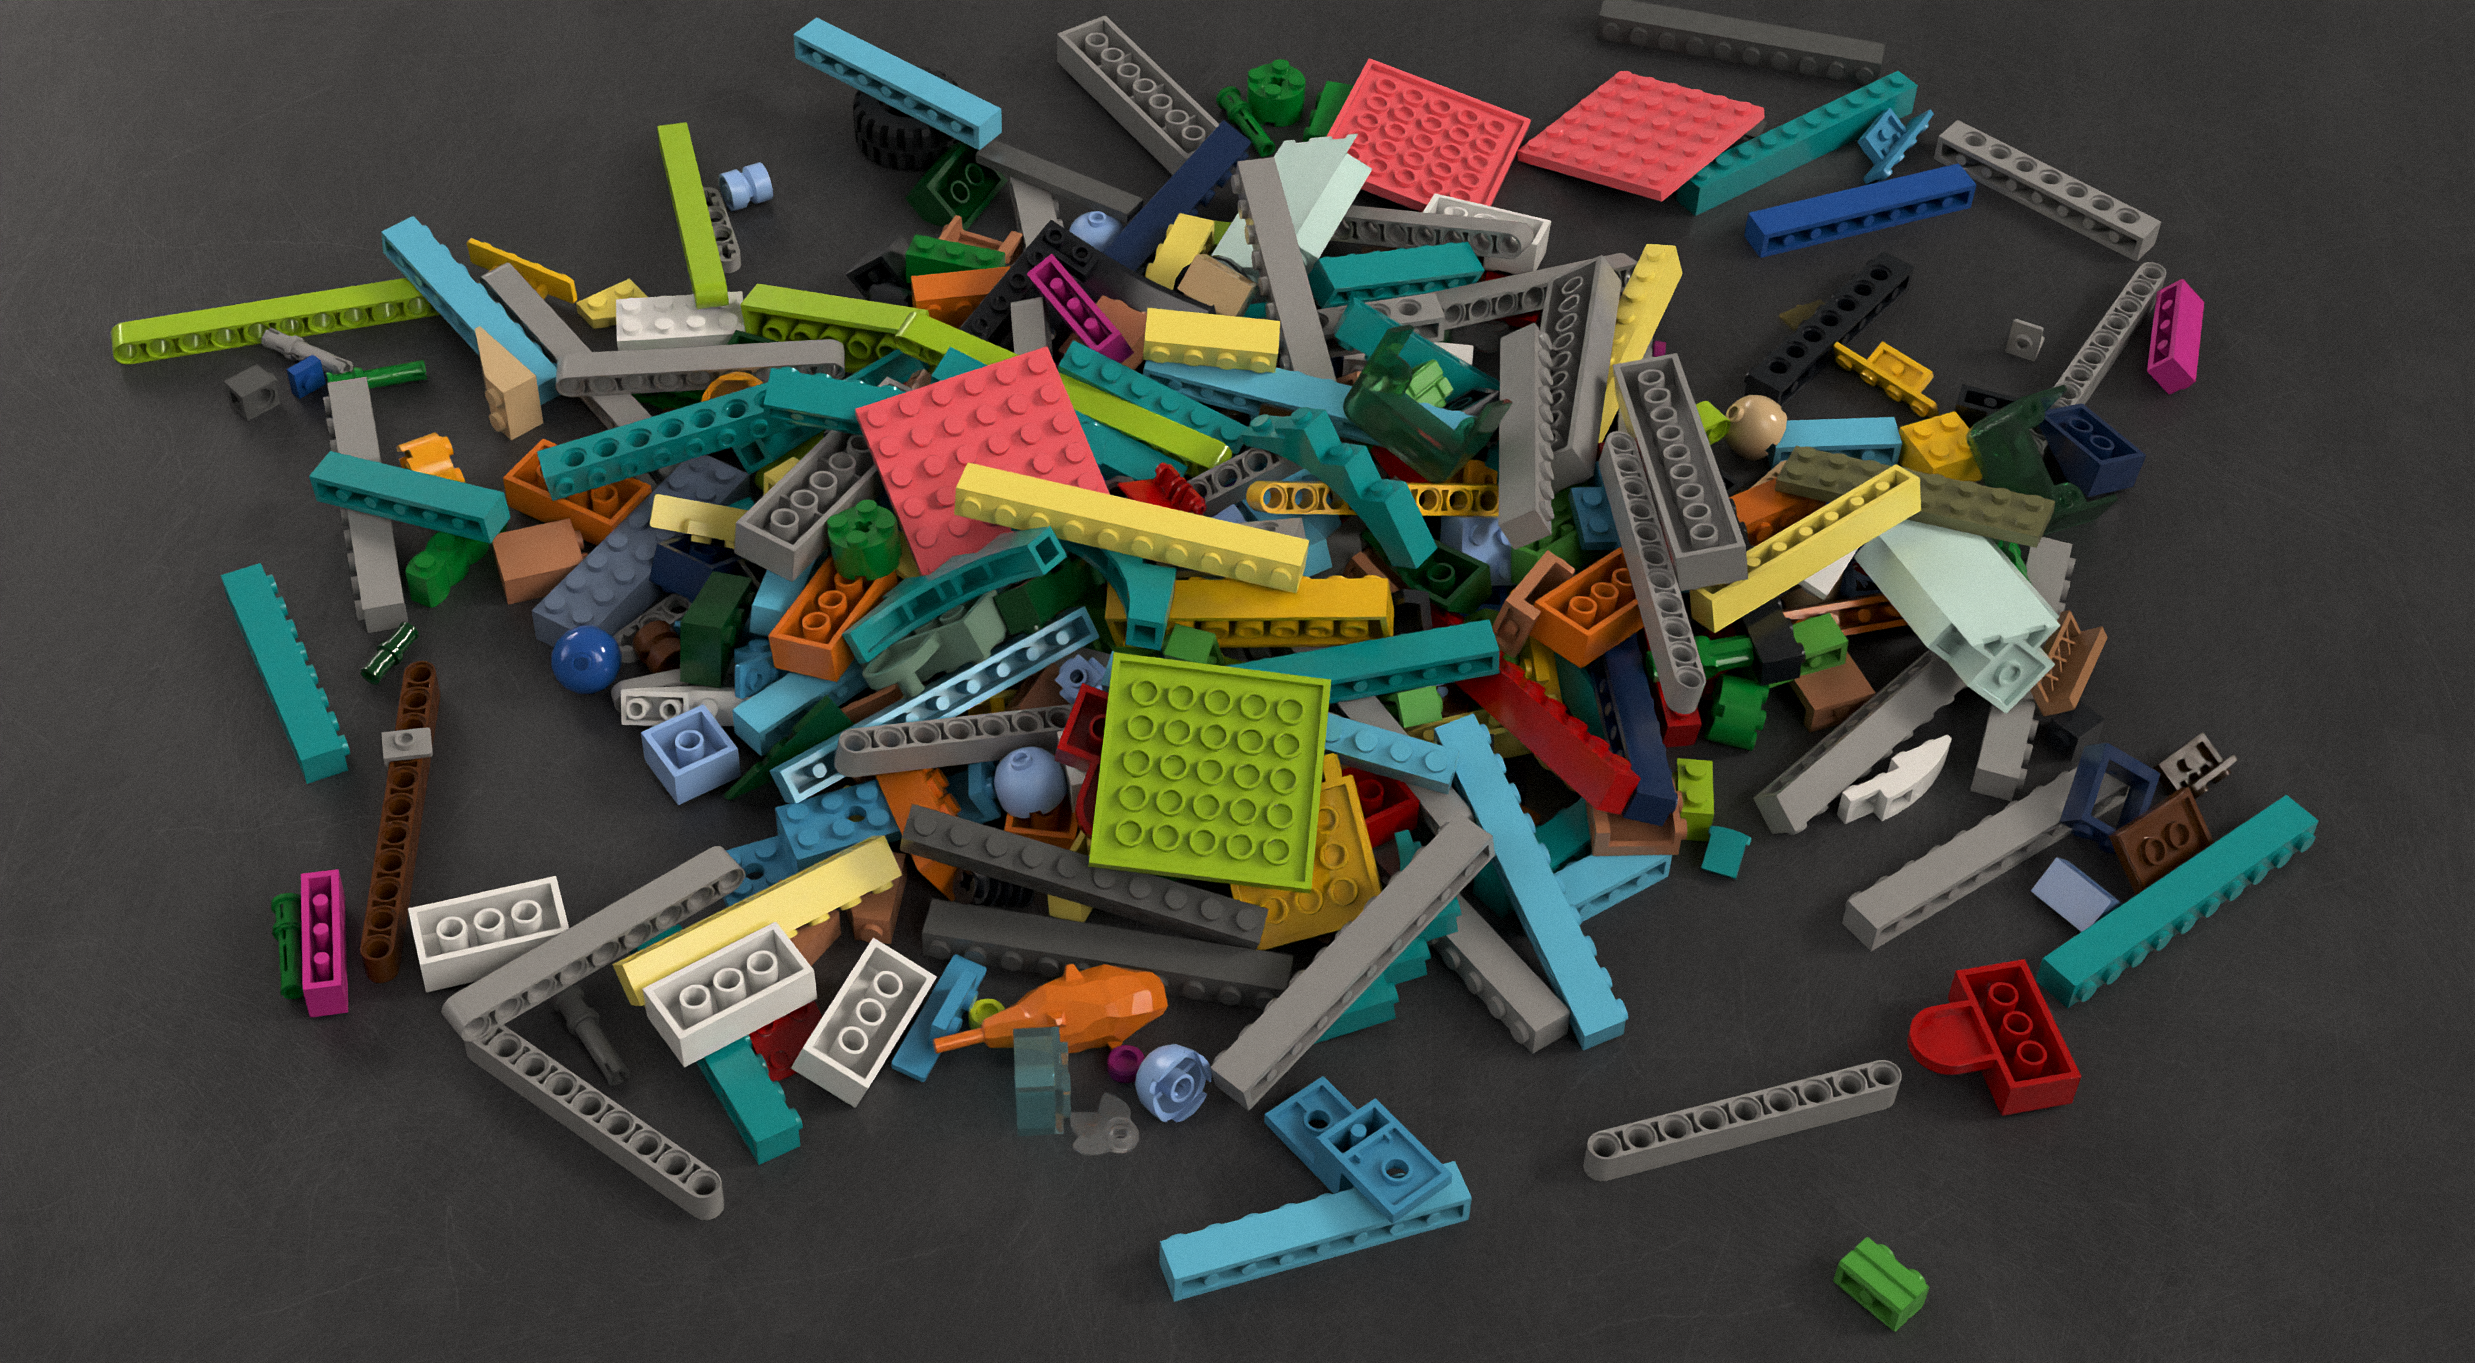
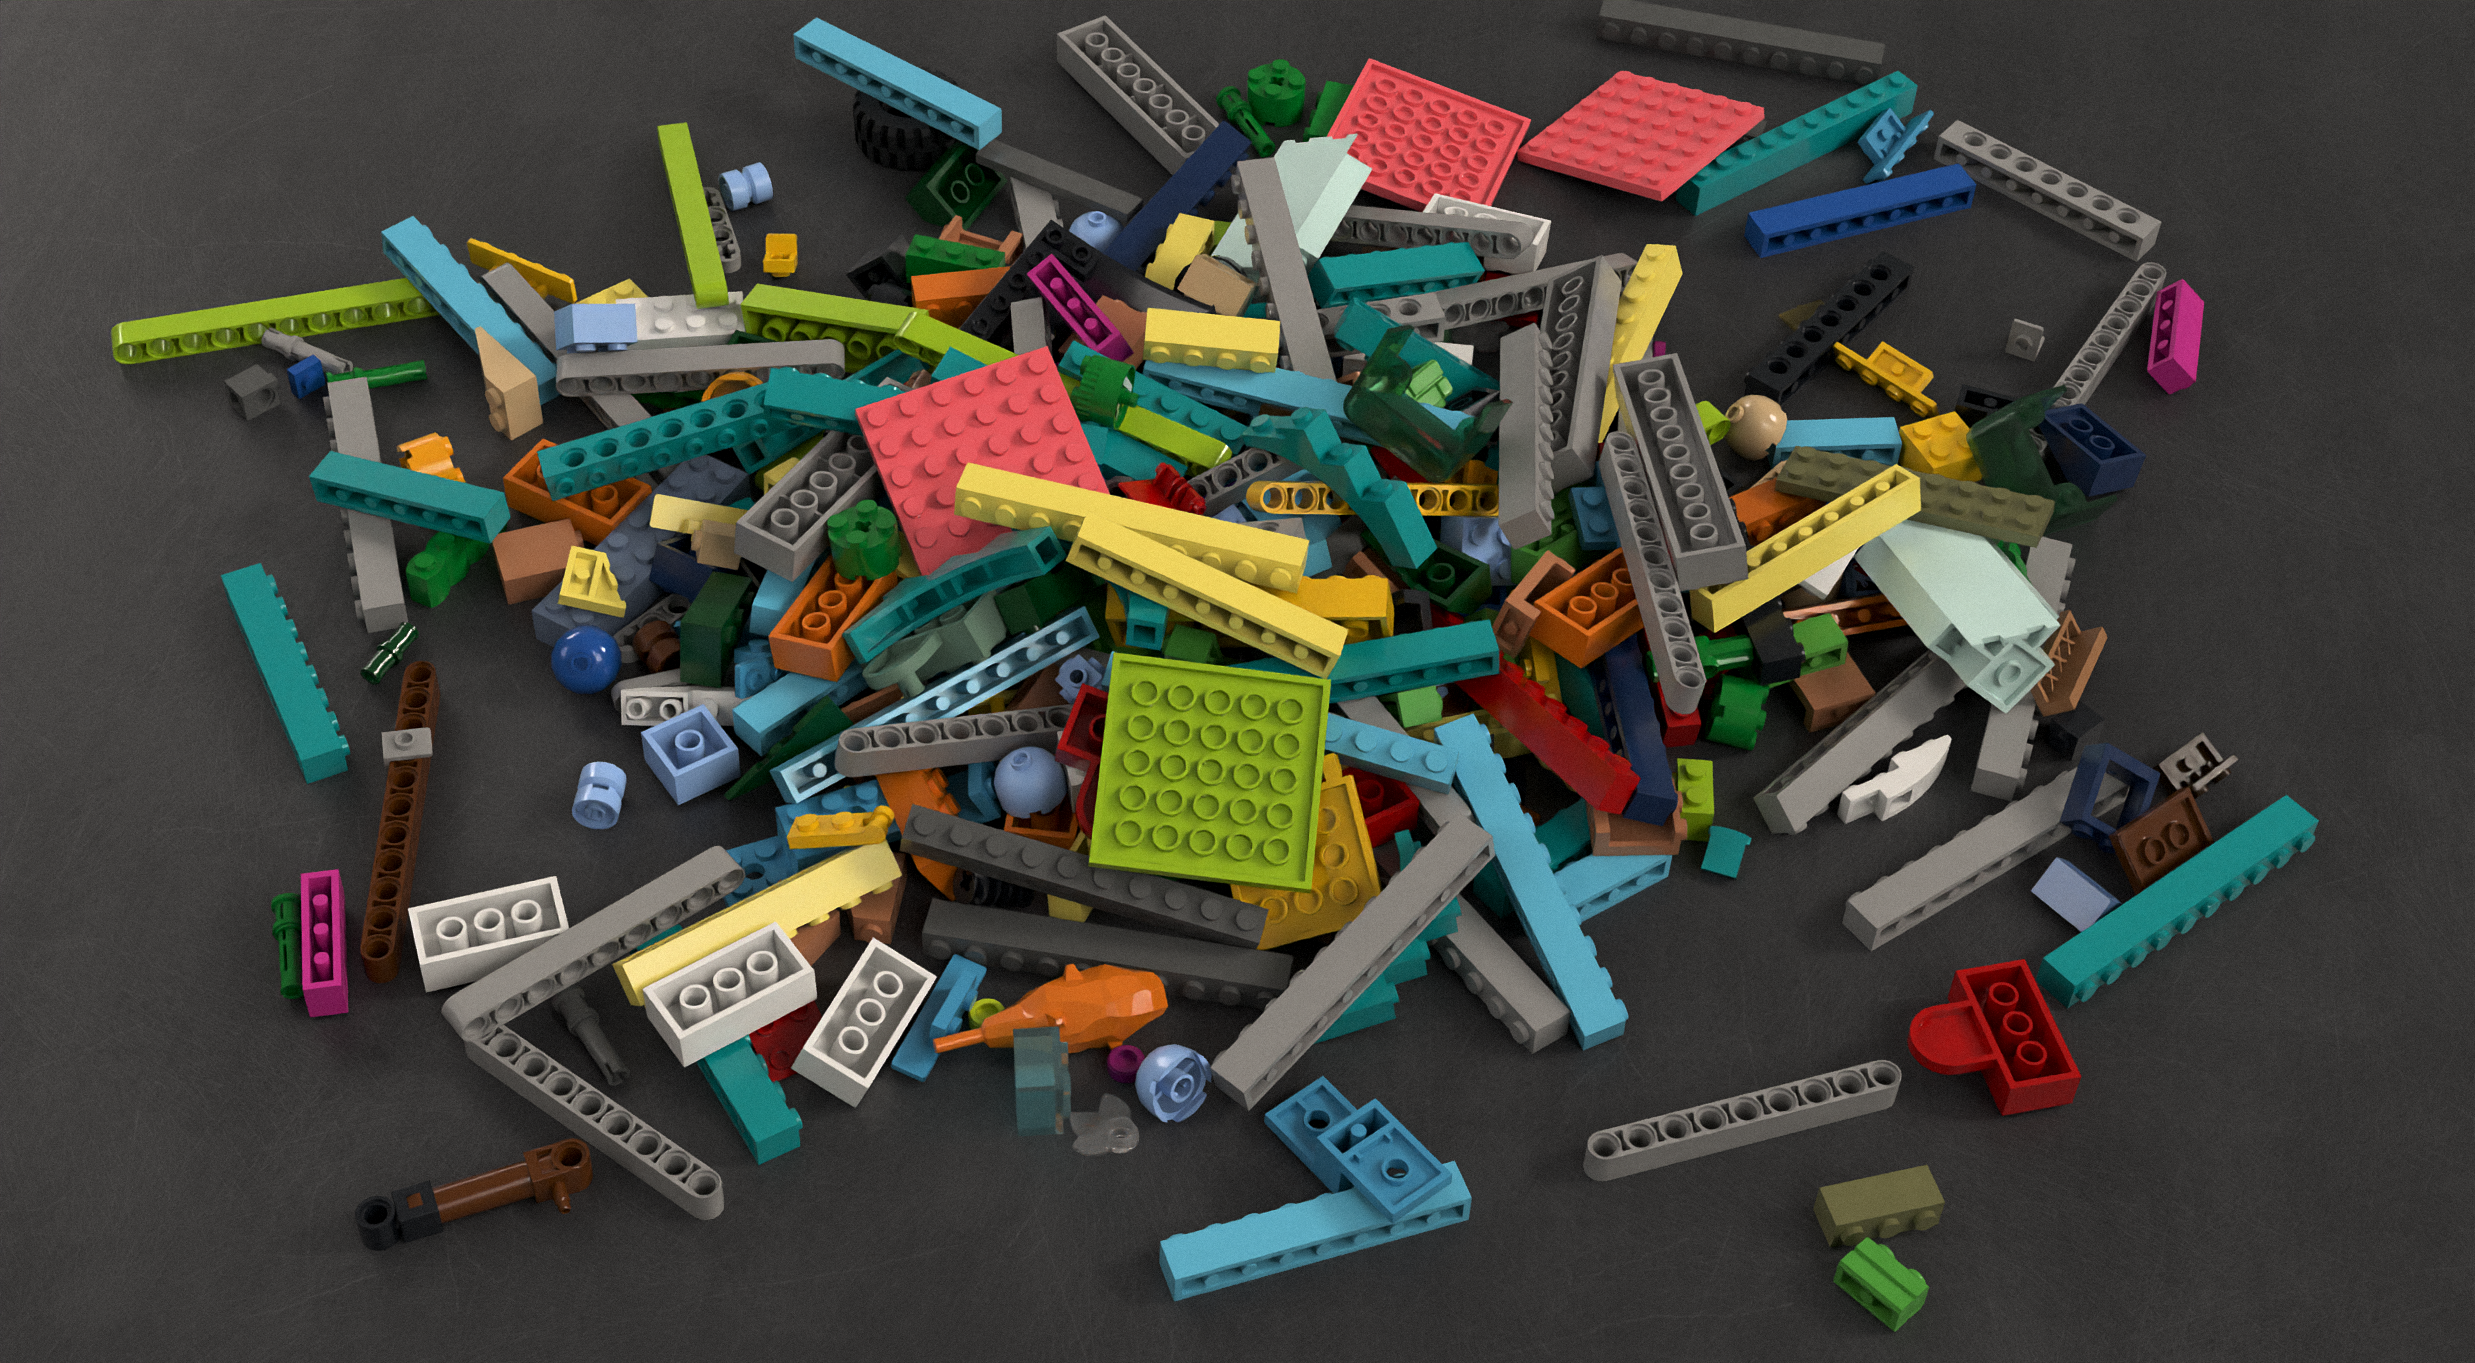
(422, 1209): none -> reddish brown piece
(590, 583): none -> light yellow wing
(595, 327): none -> light blue brick
(599, 795): none -> light blue wheel
(716, 544): none -> tan brick
(780, 254): none -> yellow bracket
(840, 829): none -> yellow plate
(1104, 391): none -> green piece
(1207, 595): none -> light yellow brick
(1879, 1206): none -> olive brick

